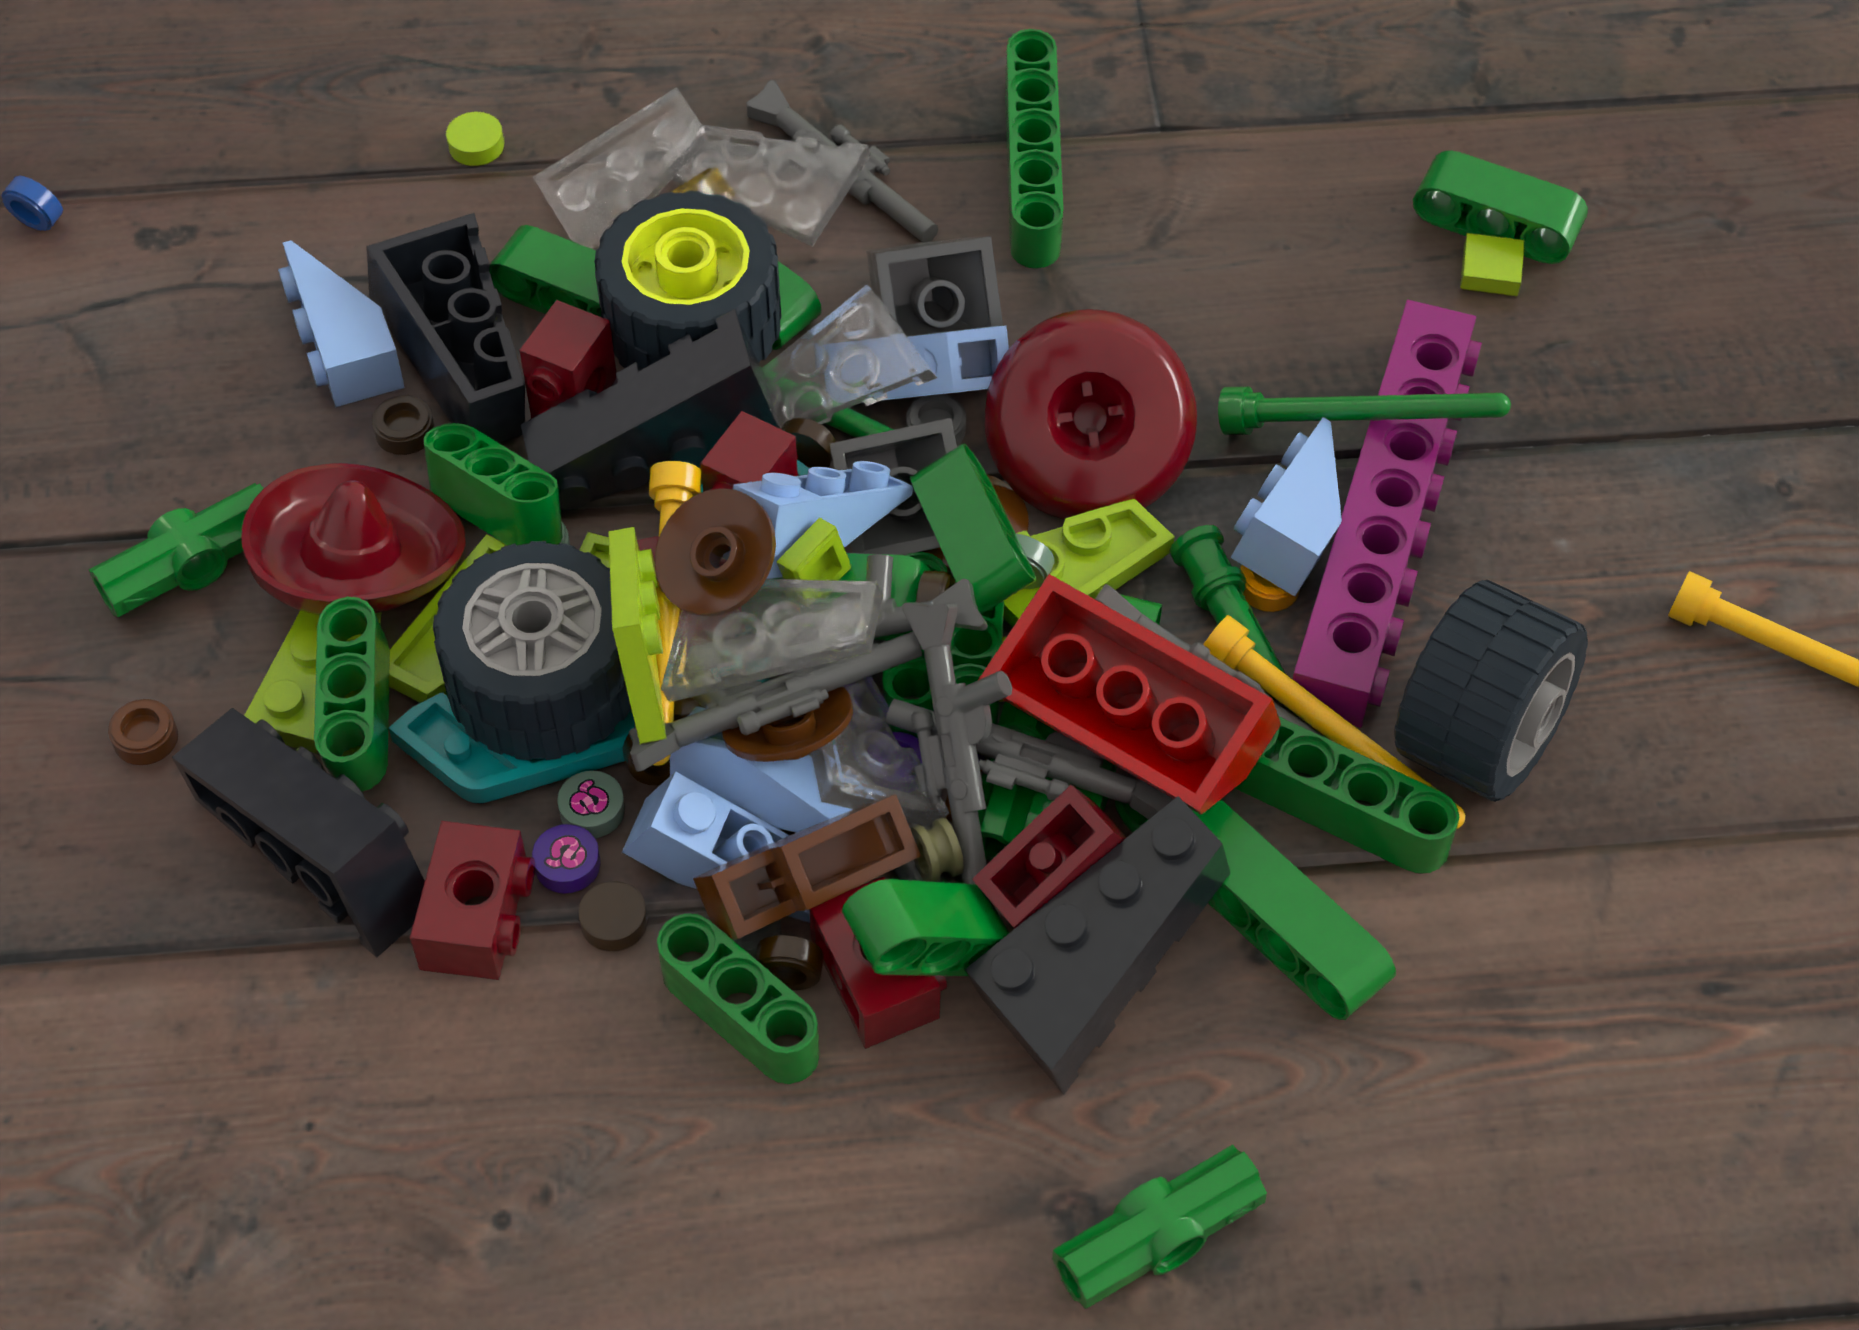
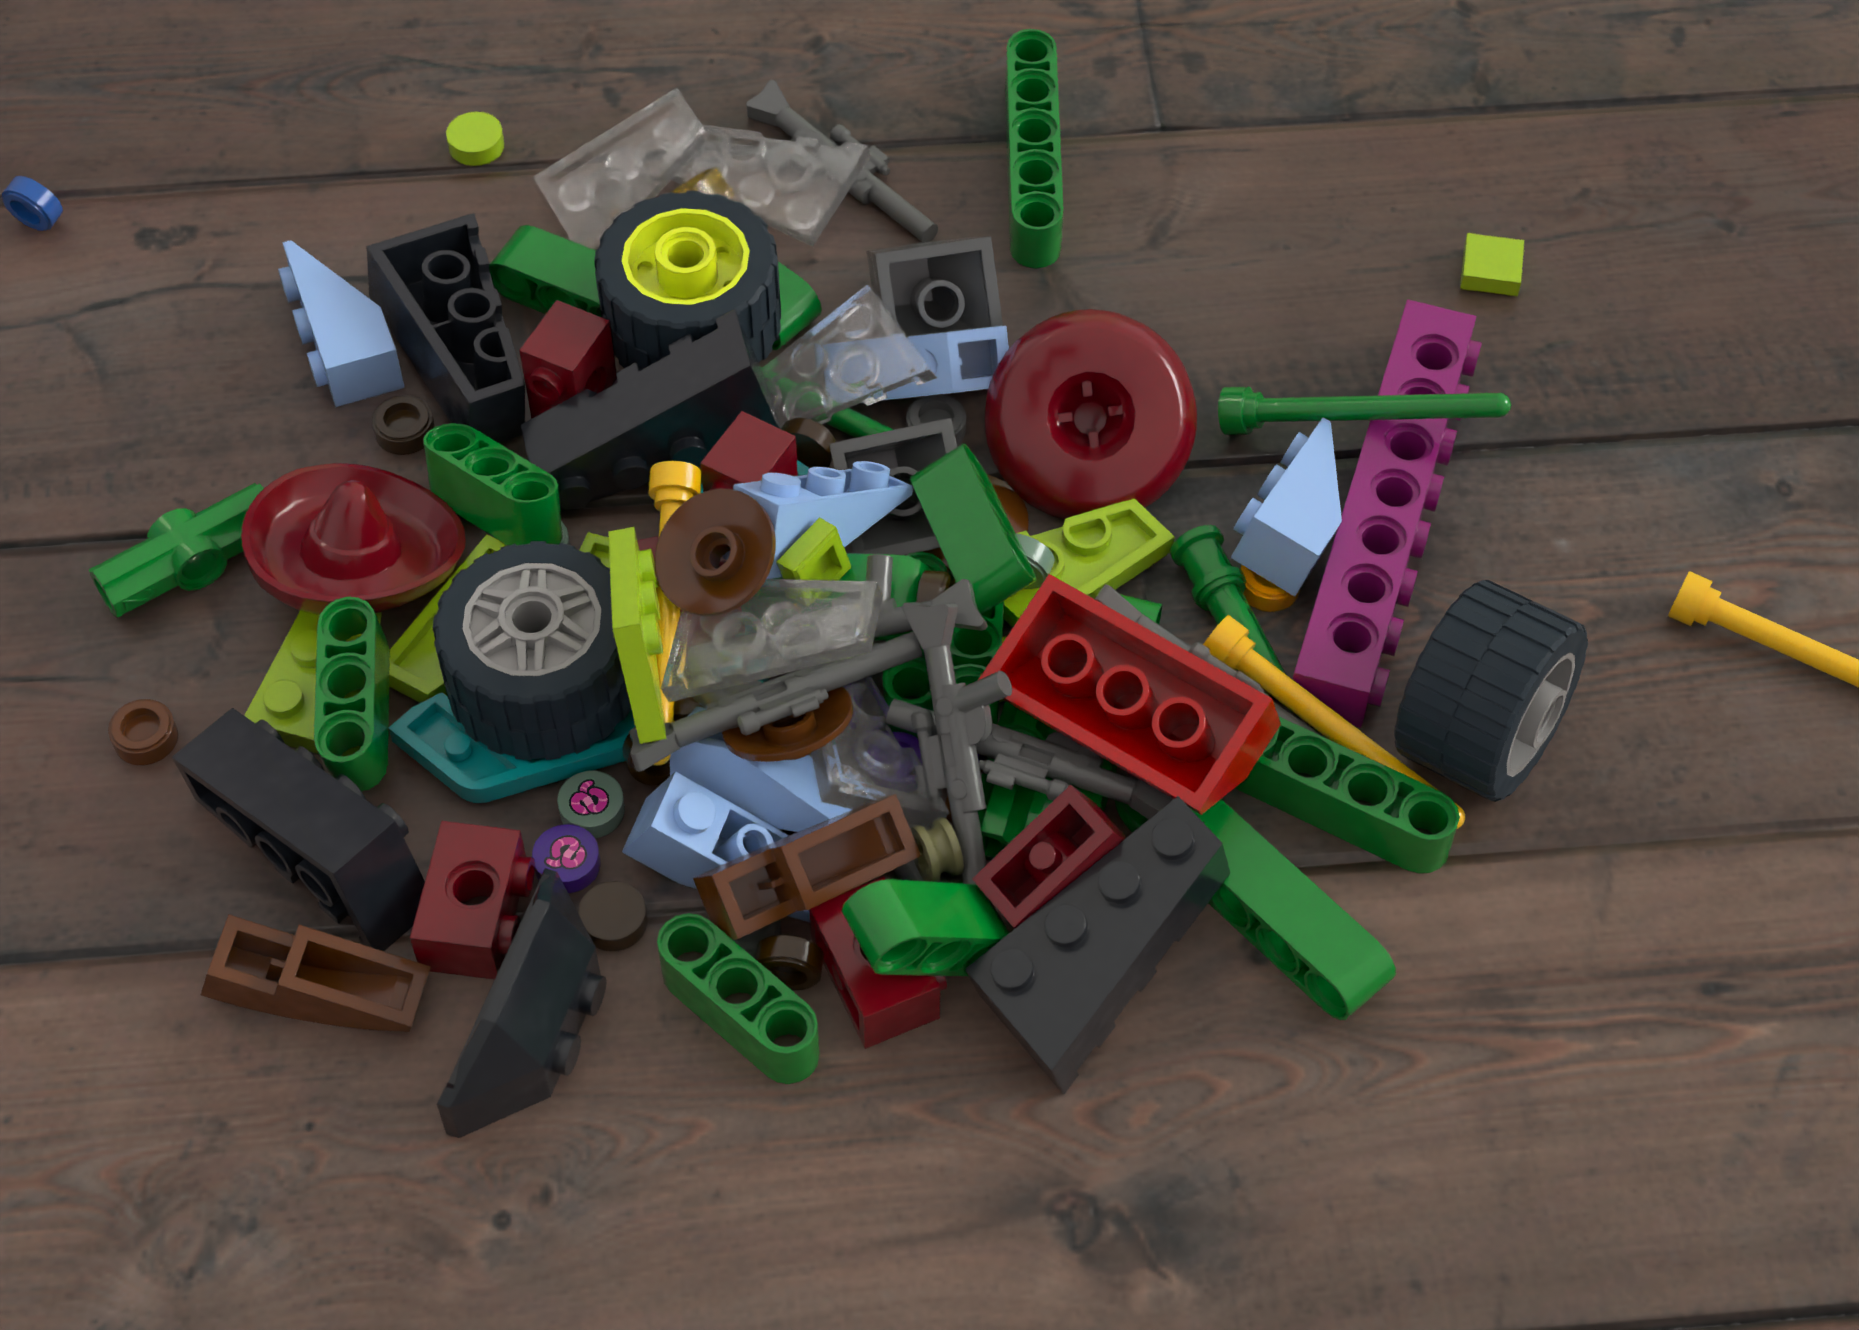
(314, 977): none -> reddish brown slope
(529, 1016): none -> black wedge
(1159, 1226): green piece -> none
(1499, 202): green beam -> none

